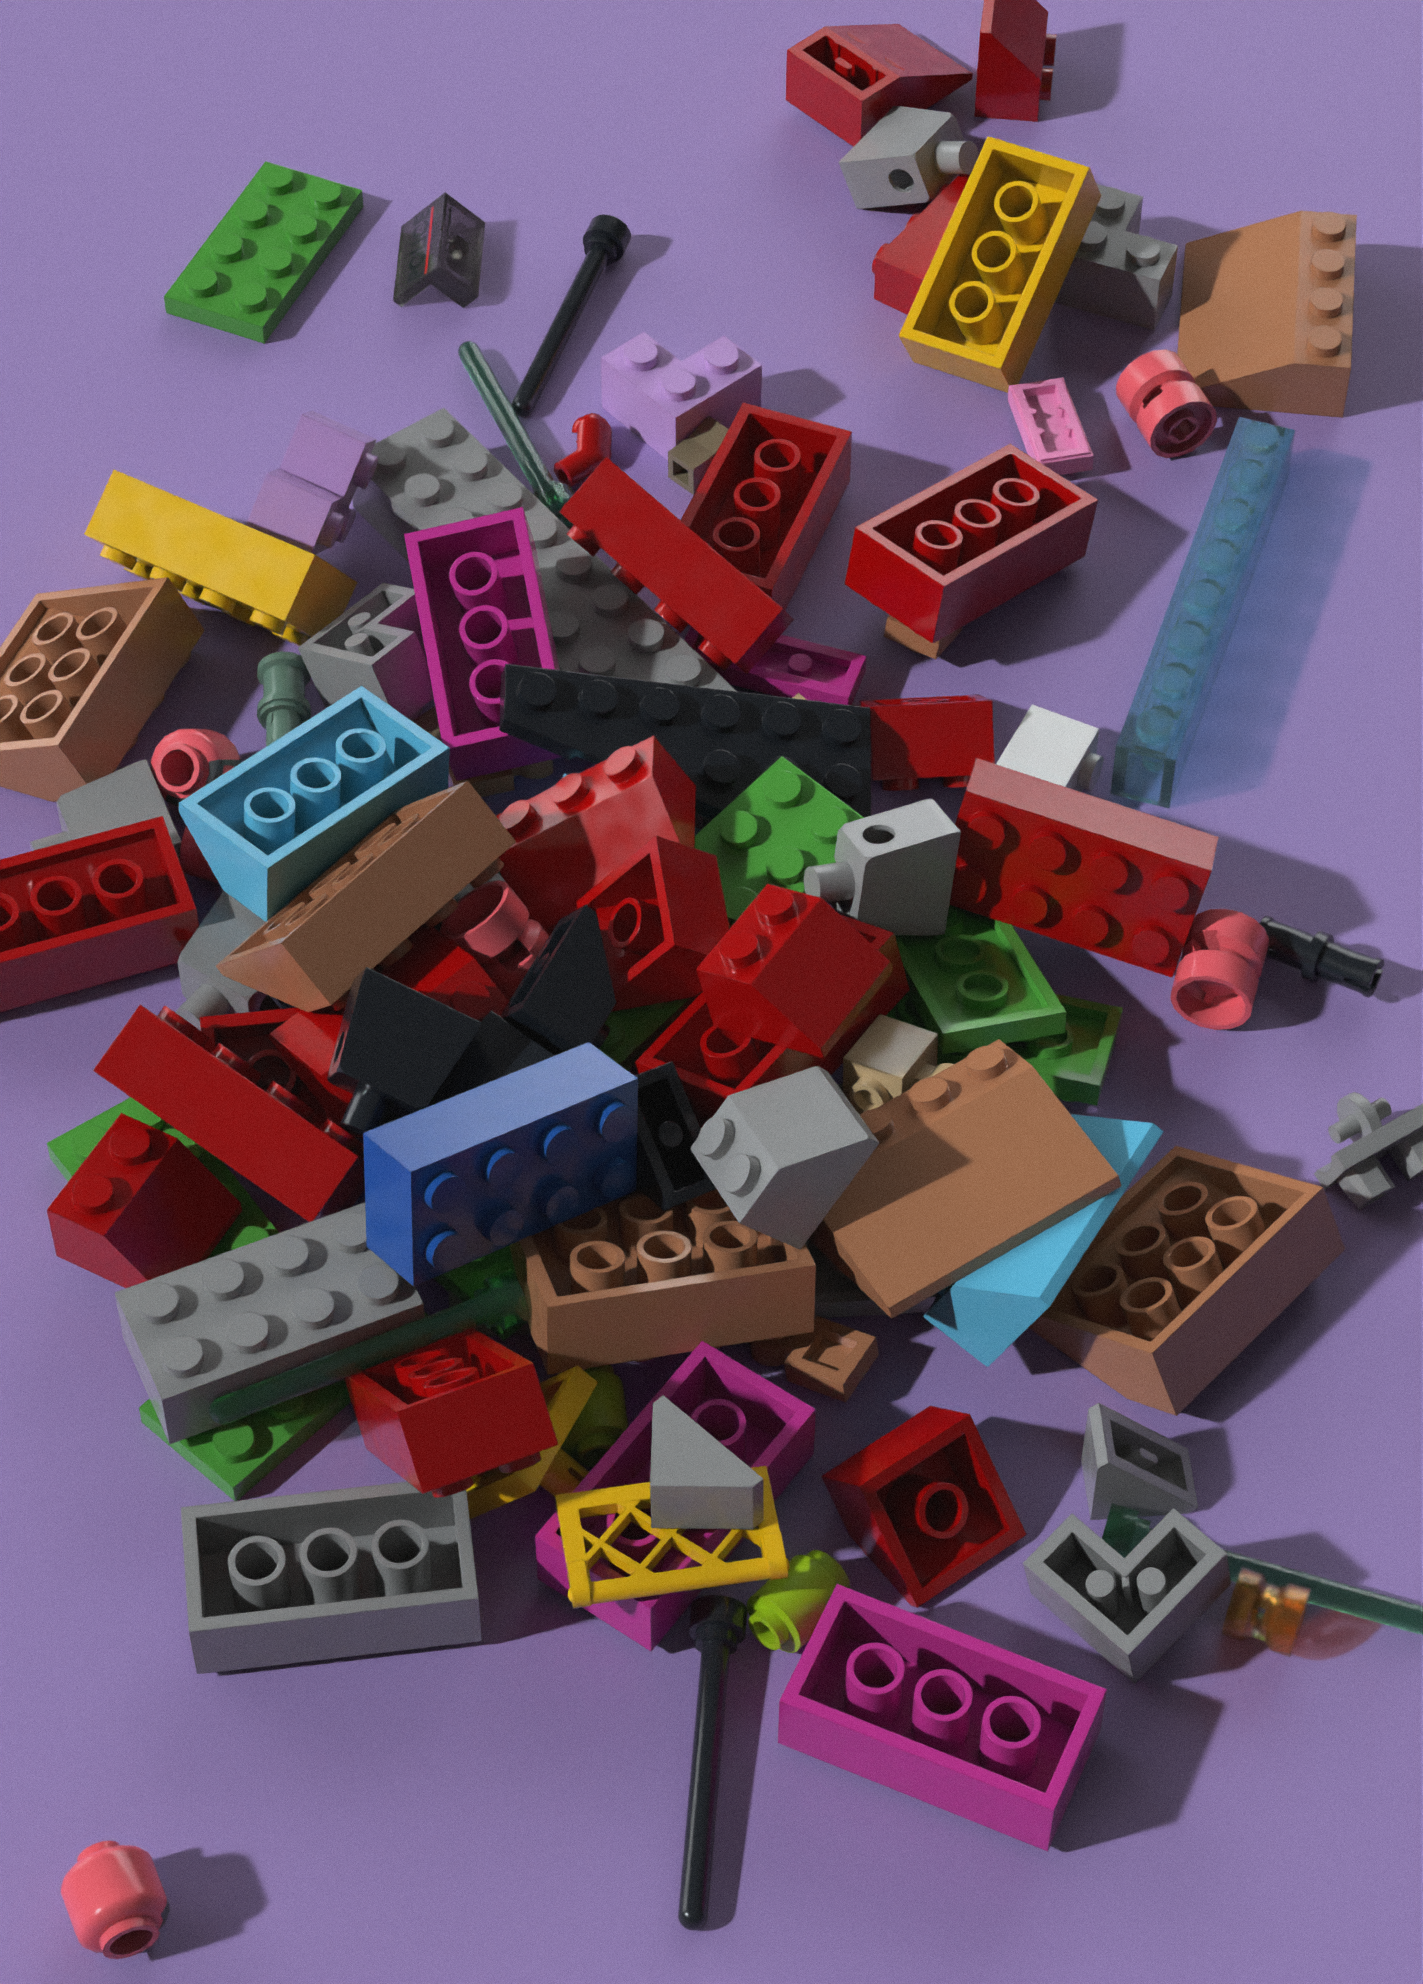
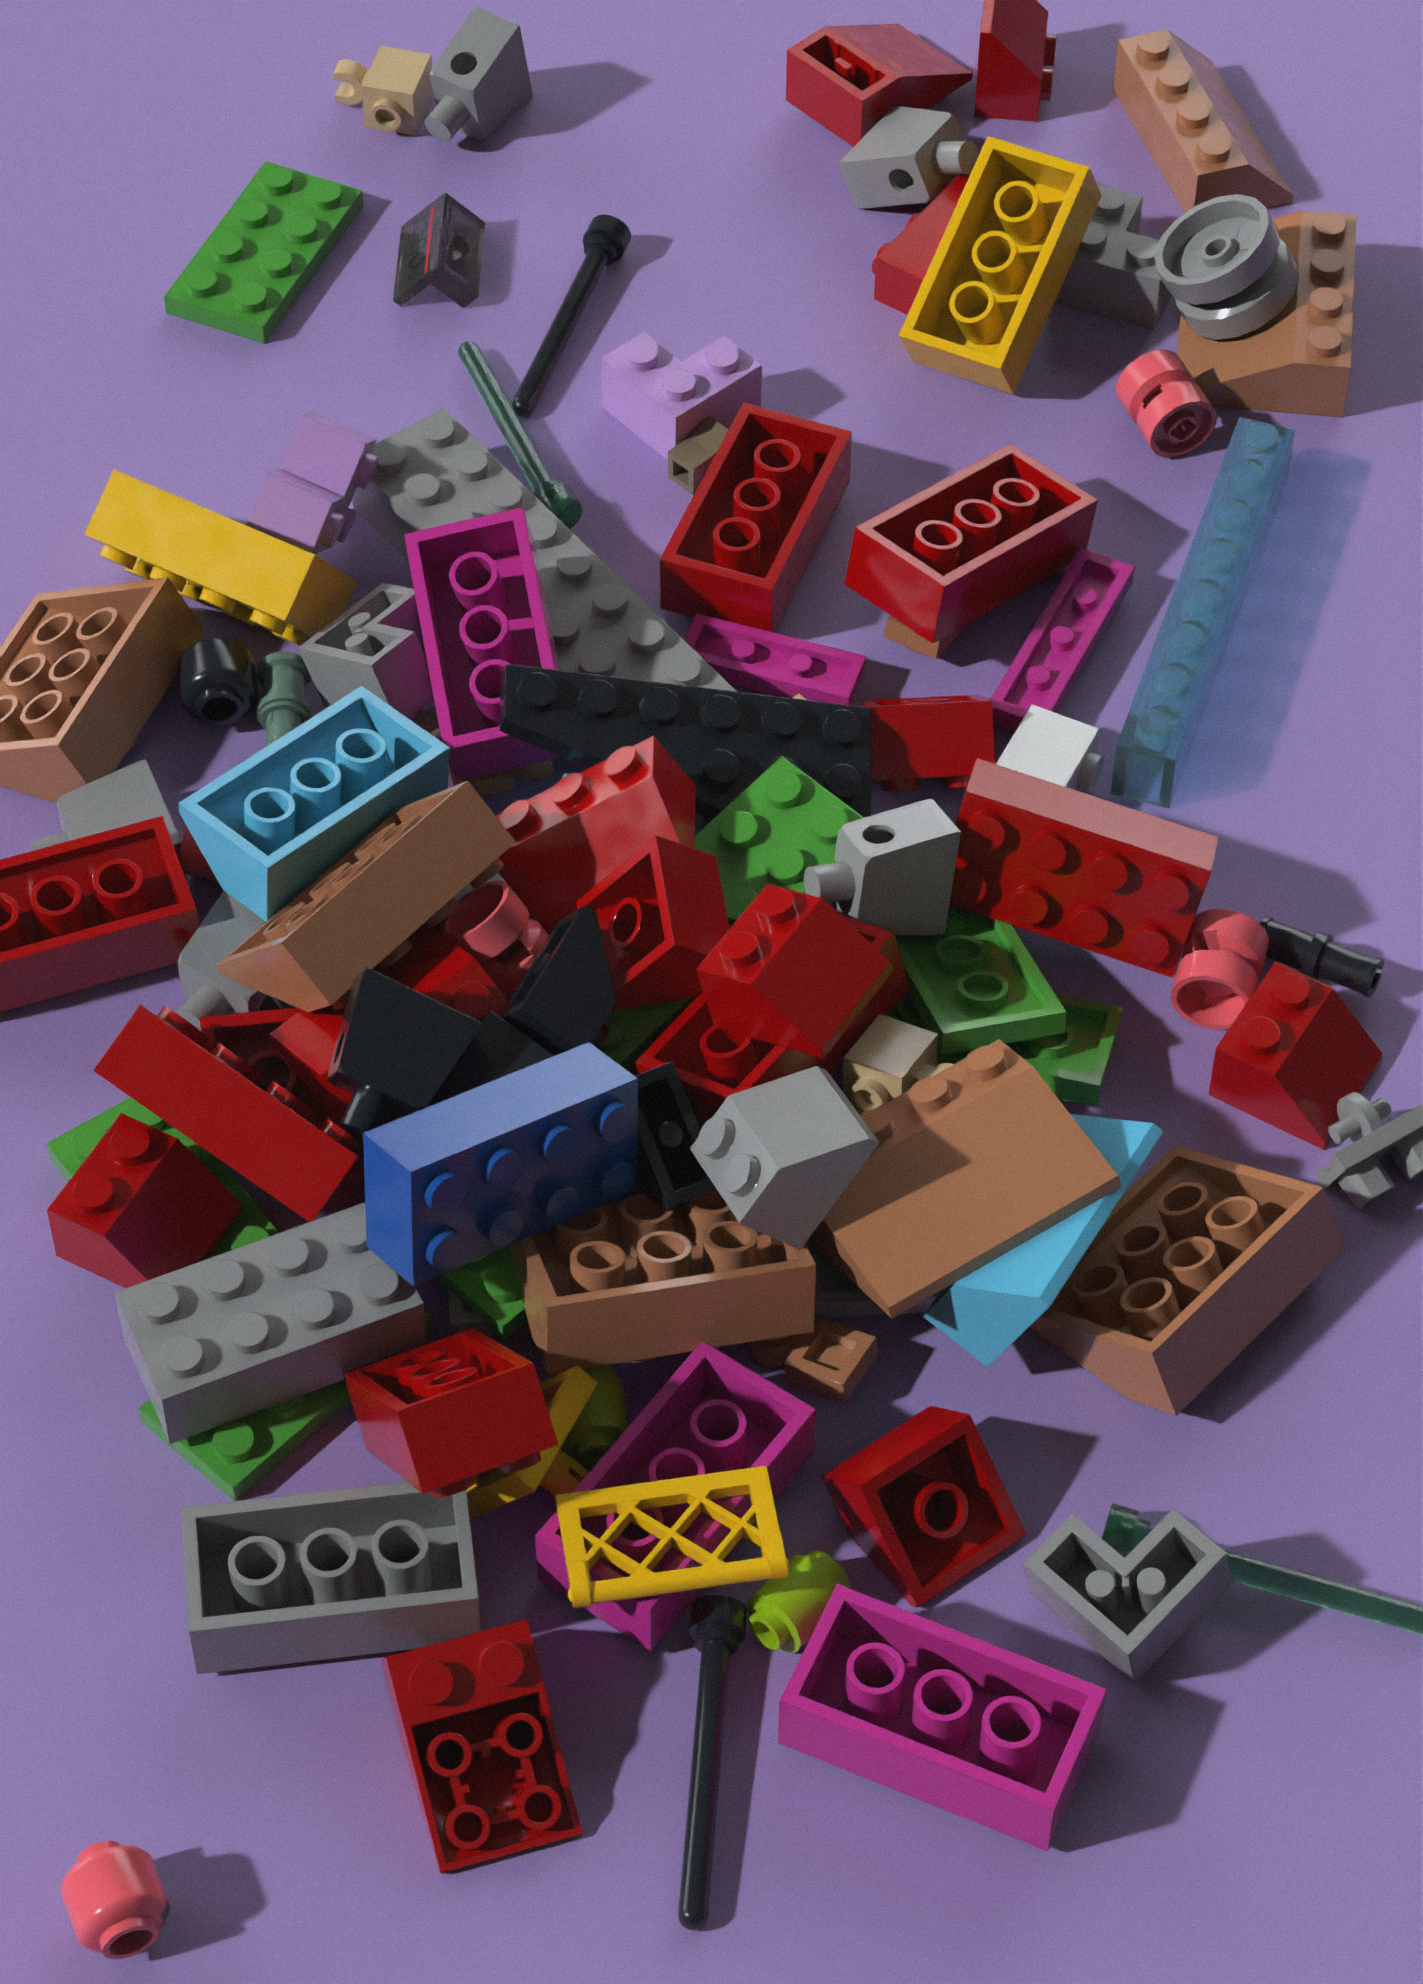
(190, 761): coral head -> none
(217, 680): none -> black head
(392, 91): none -> tan brick
(479, 78): none -> light grey torso
(481, 1745): none -> red slope
(495, 1304): clear green piece -> none
(593, 445): red arm -> none
(676, 566): red brick -> none
(697, 1478): light grey slope -> none
(1050, 425): bright pink plate -> none
(1062, 637): none -> dark pink plate
(1133, 1467): light grey slope -> none
(1192, 123): none -> nougat slope
(1226, 267): none -> light grey wheel
(1283, 1613): clear orange wheel -> none
(1293, 1056): none -> red slope

